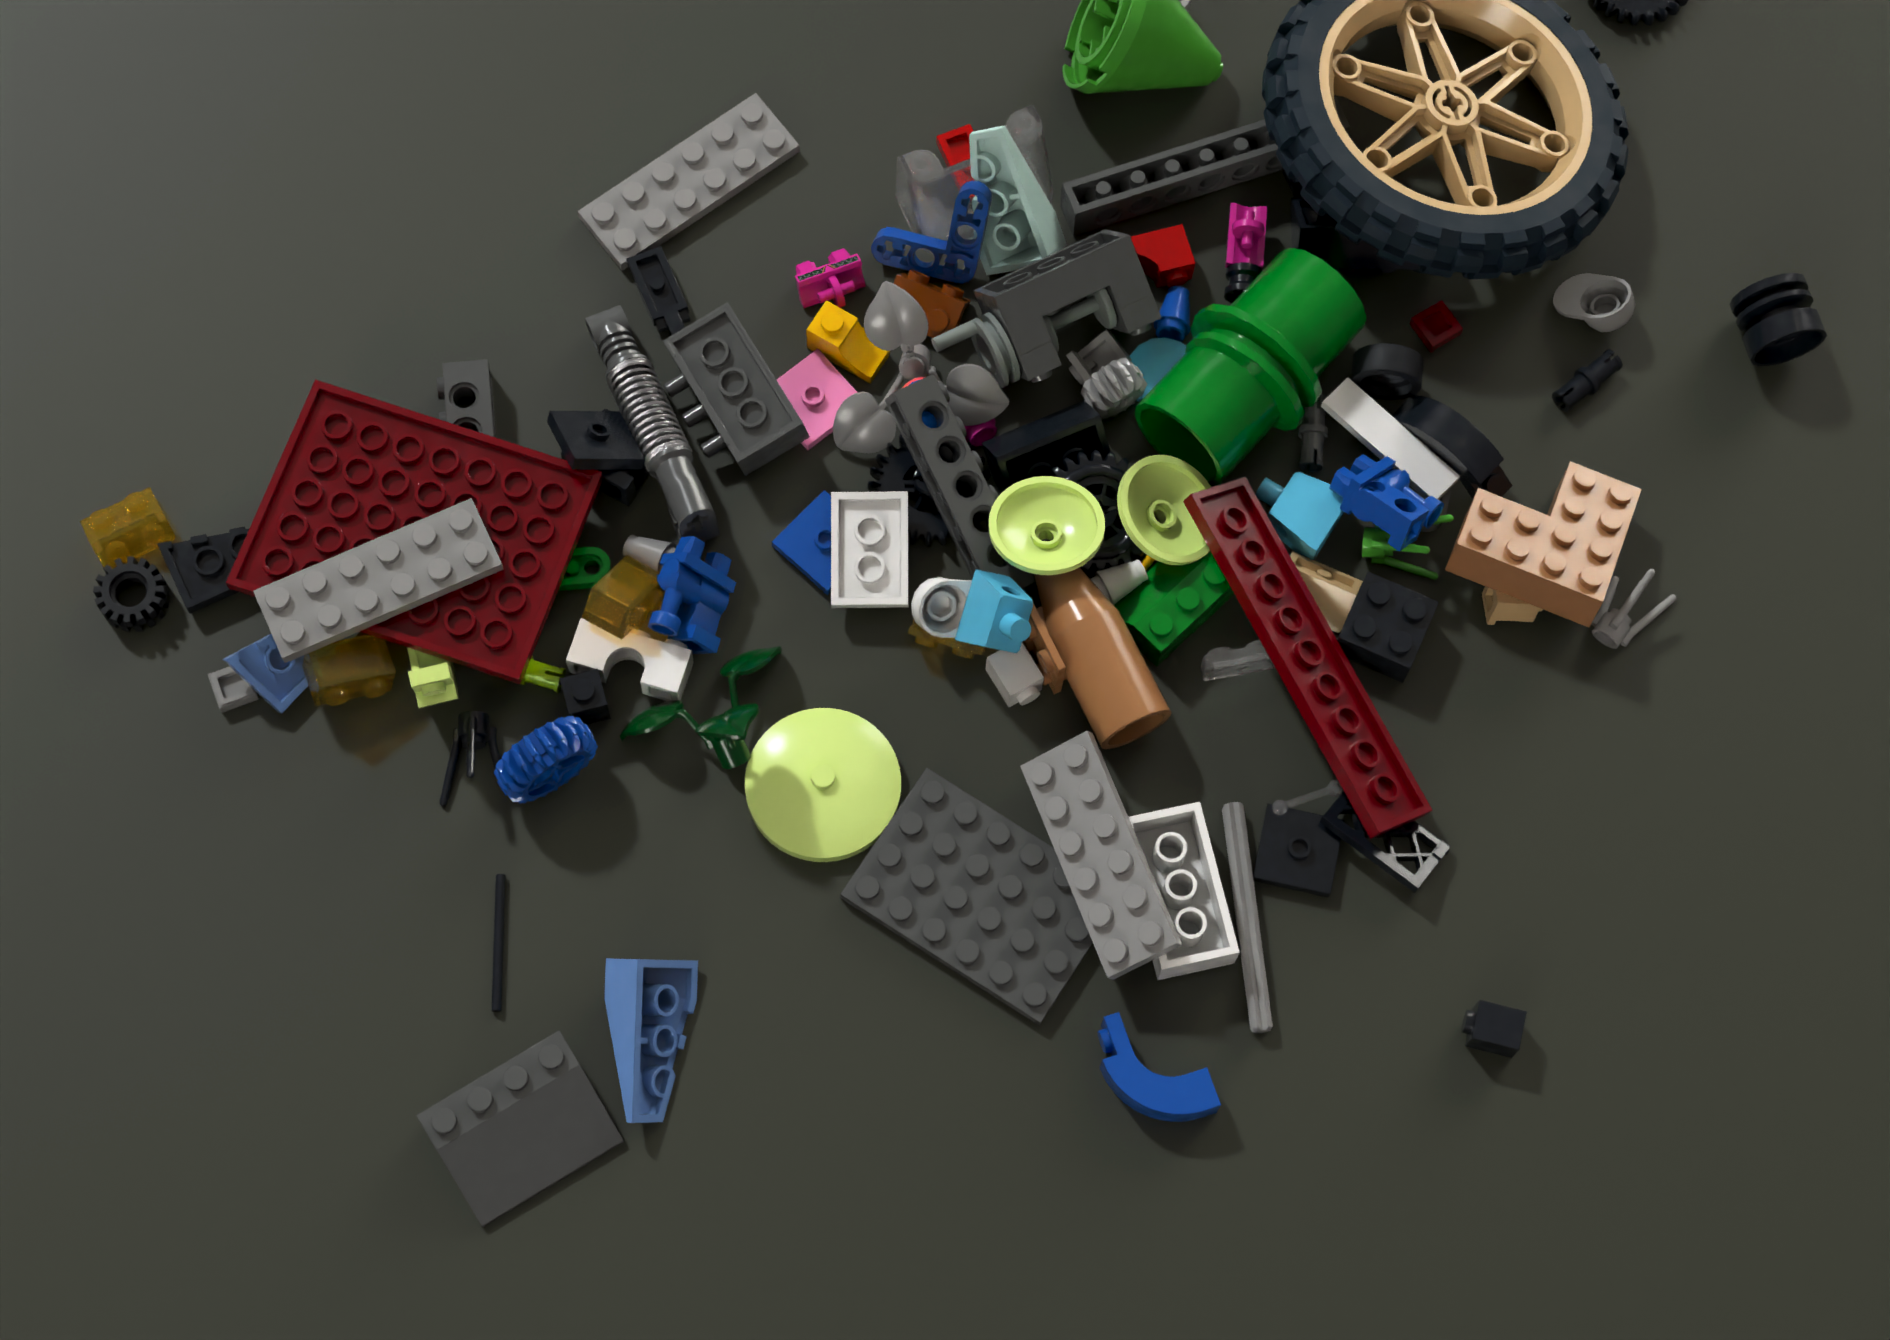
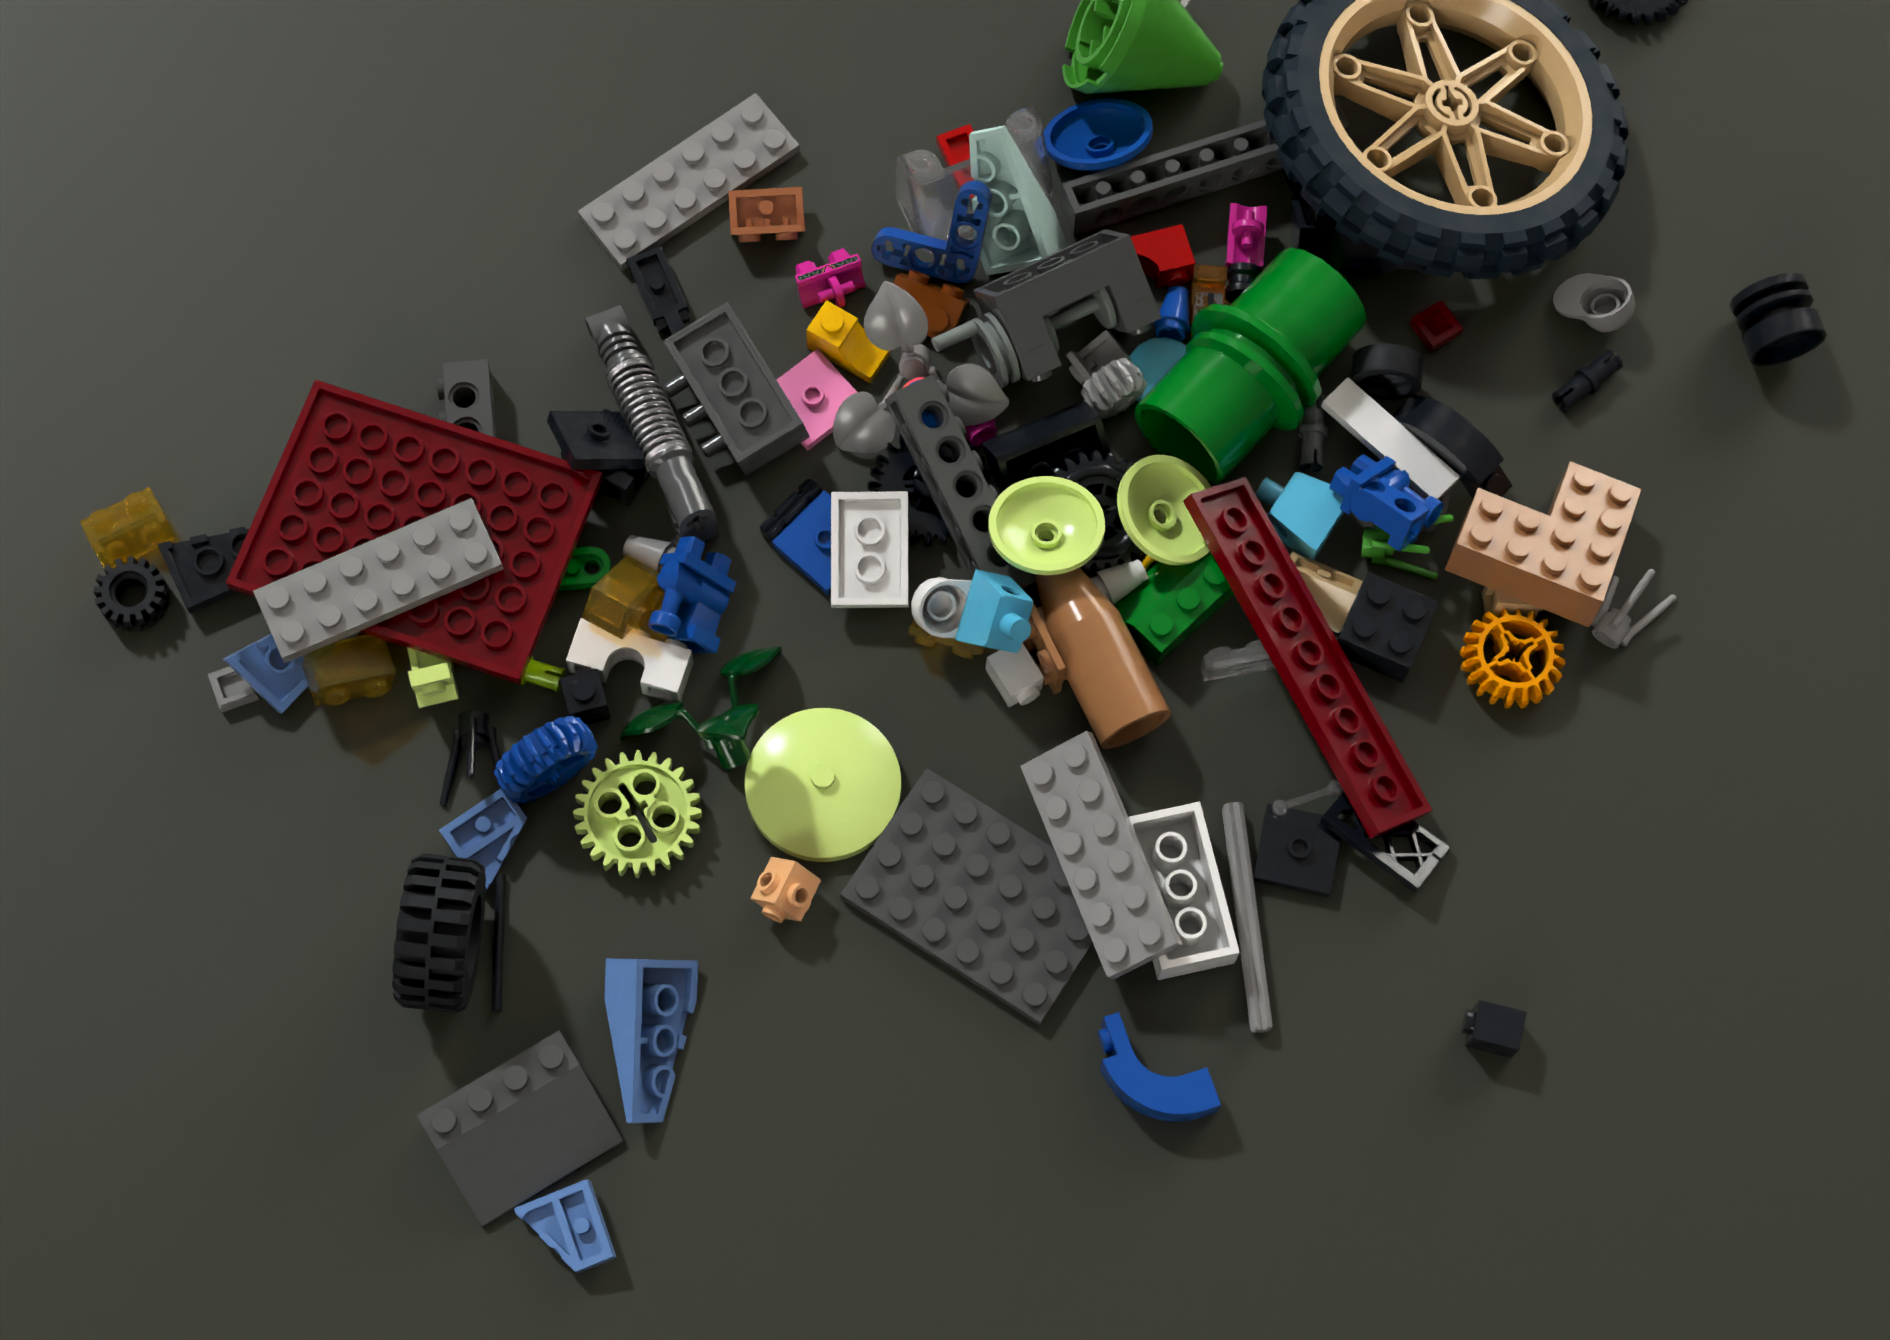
(439, 933): none -> black tyre
(486, 832): none -> medium blue wing
(571, 1225): none -> medium blue wing
(668, 797): none -> yellowish green gear
(766, 212): none -> nougat bracket
(785, 890): none -> light nougat brick
(790, 509): none -> black axle
(1098, 134): none -> blue dish
(1206, 288): none -> clear orange leg
(1524, 683): none -> light orange gear

